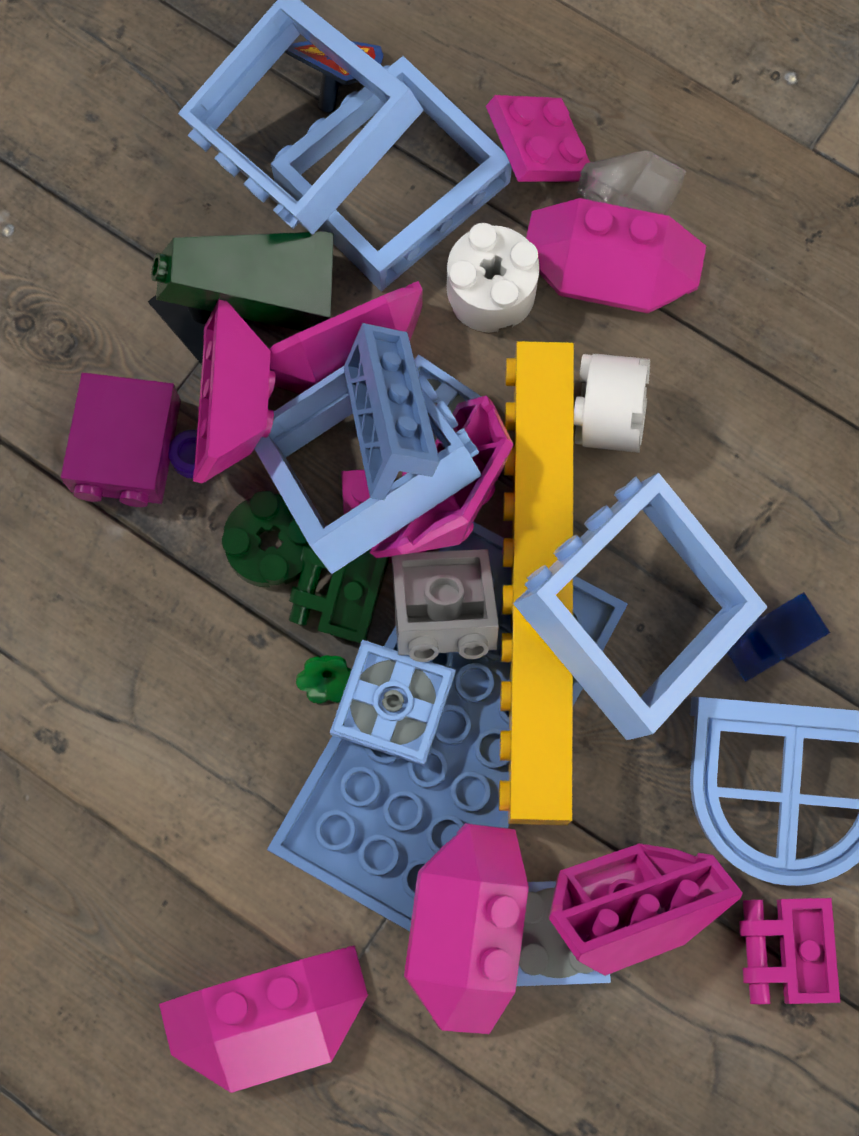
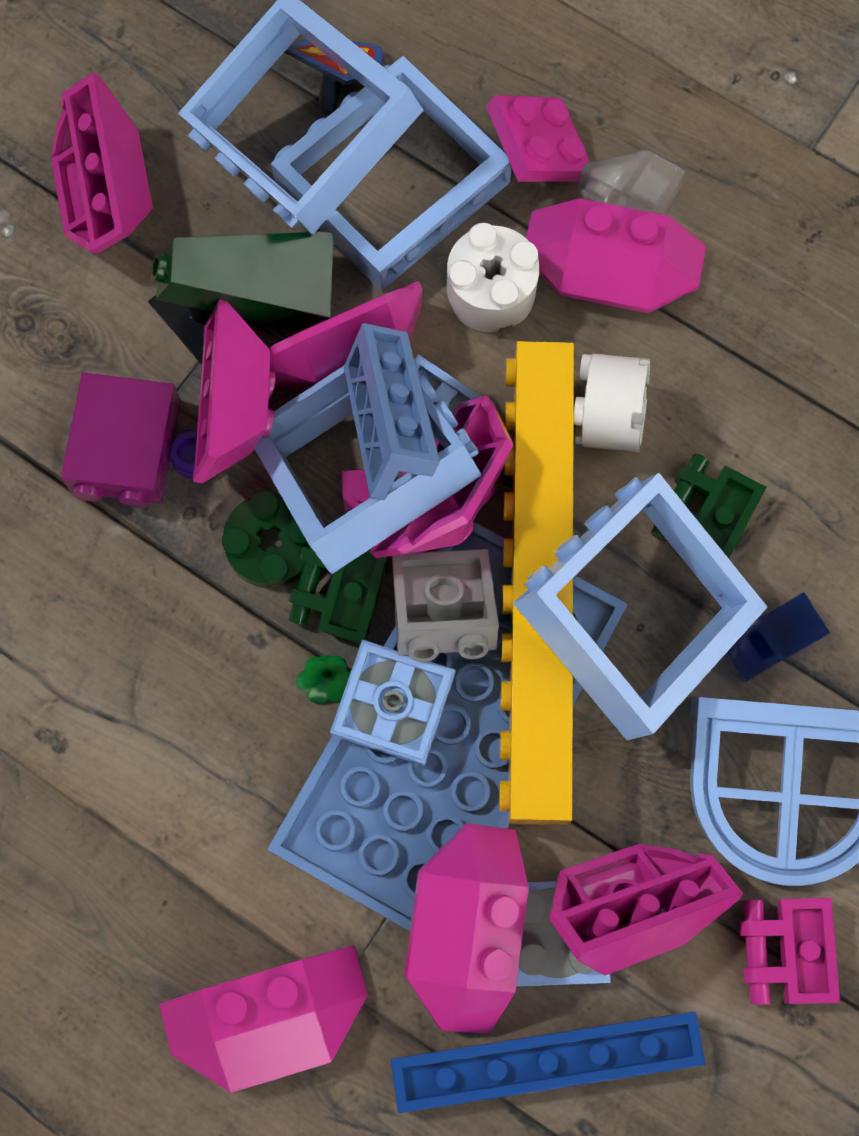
(98, 167): none -> dark pink wedge
(547, 1061): none -> blue plate
(728, 501): none -> dark green plate

